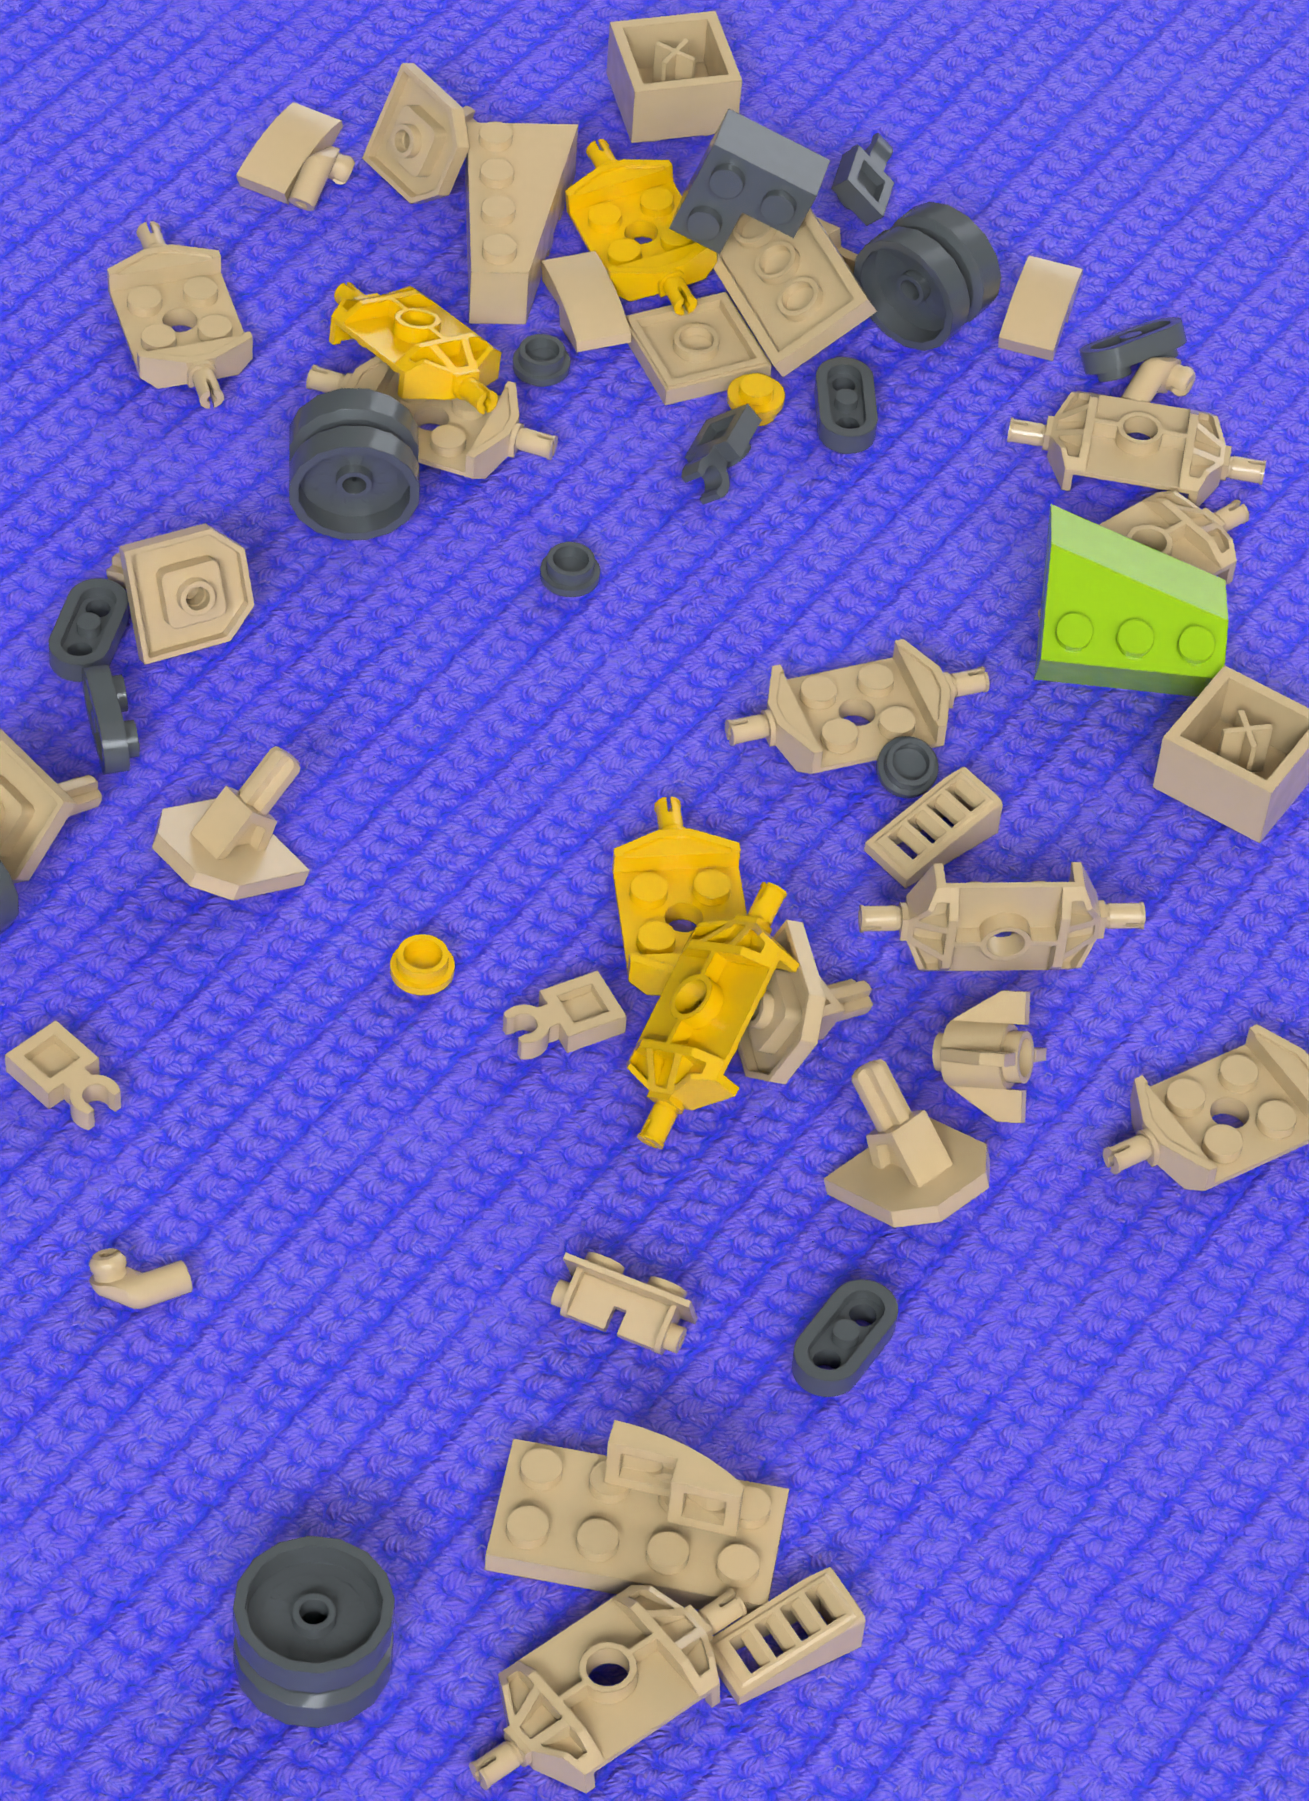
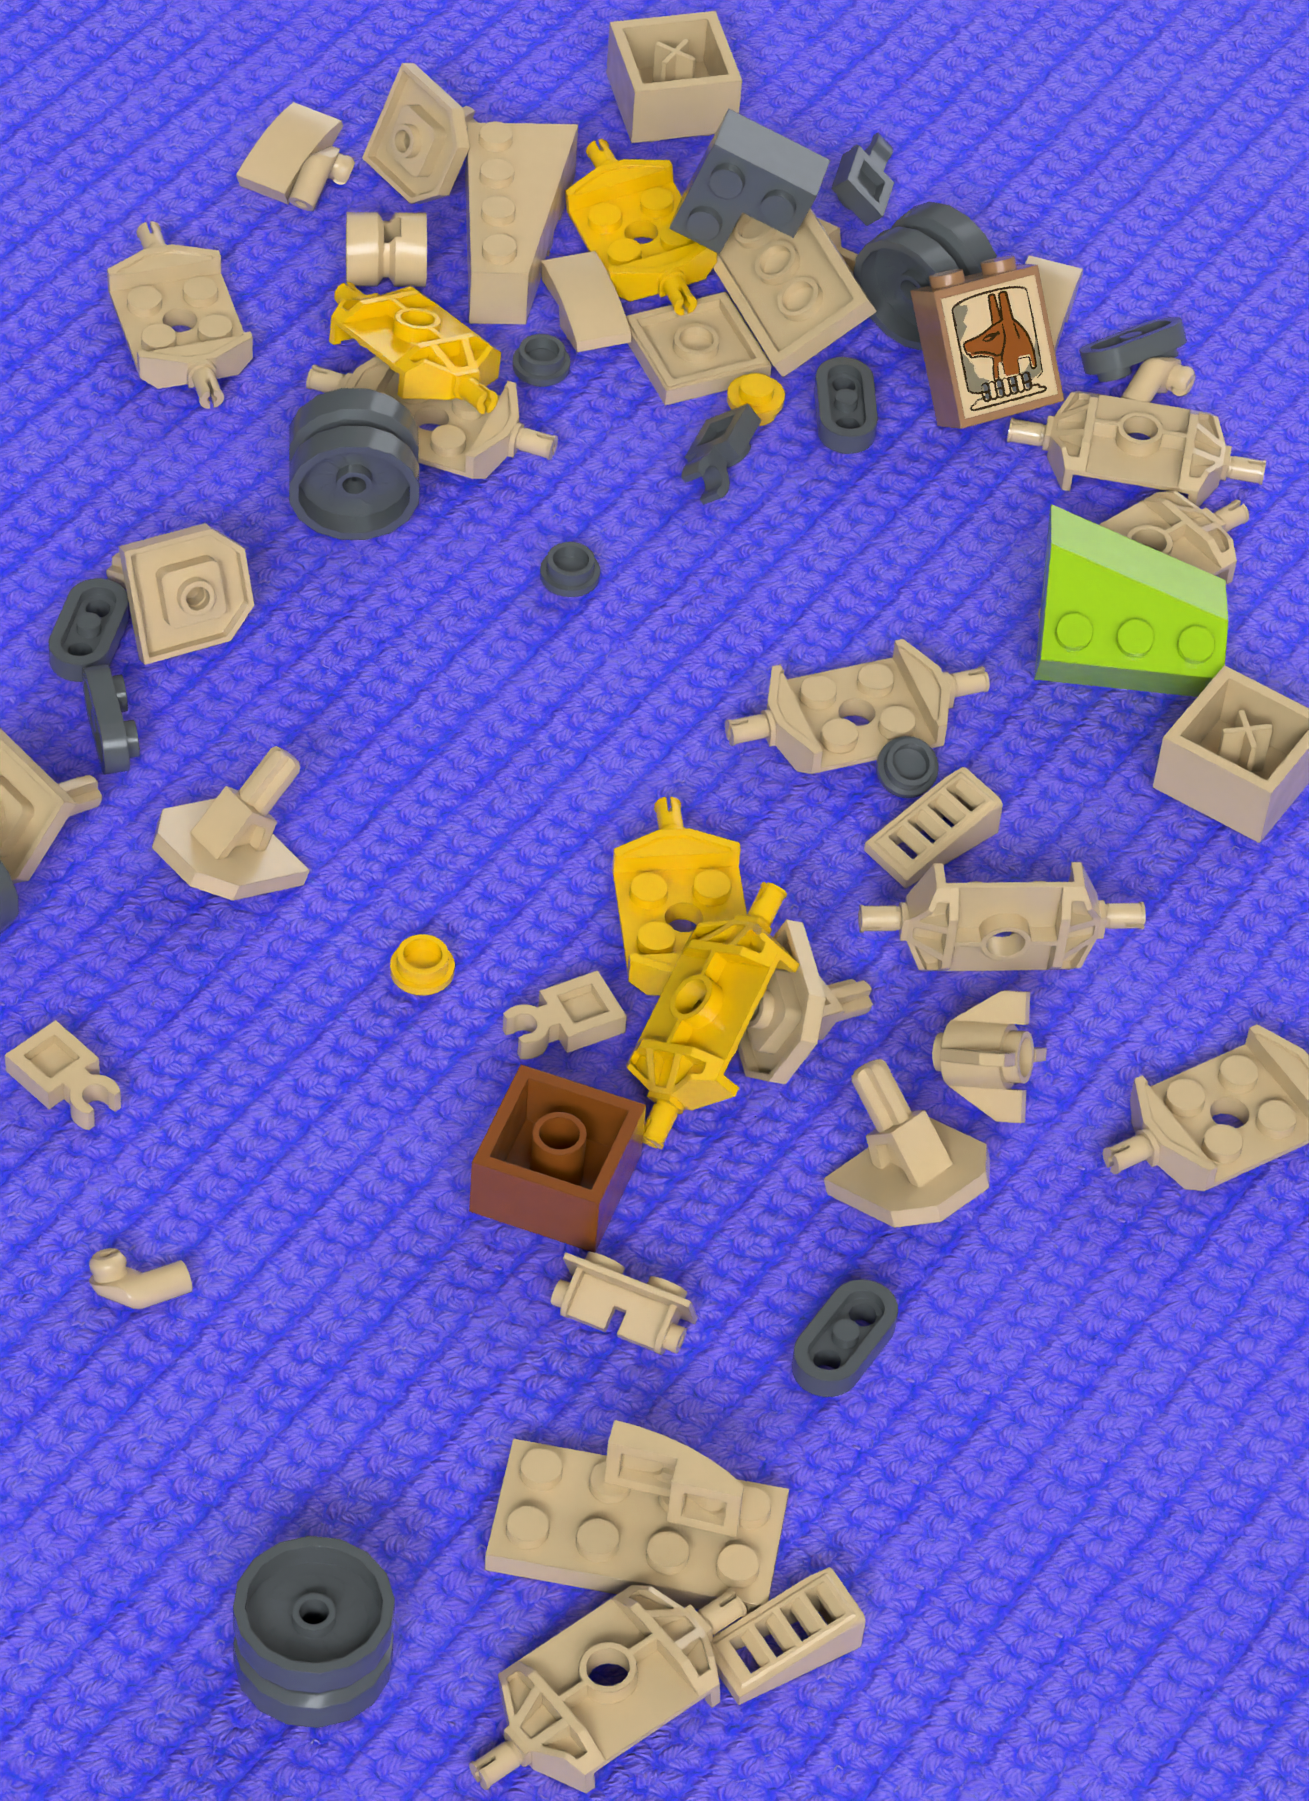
(386, 249): none -> tan wheel
(557, 1158): none -> dark orange brick
(986, 343): none -> brick

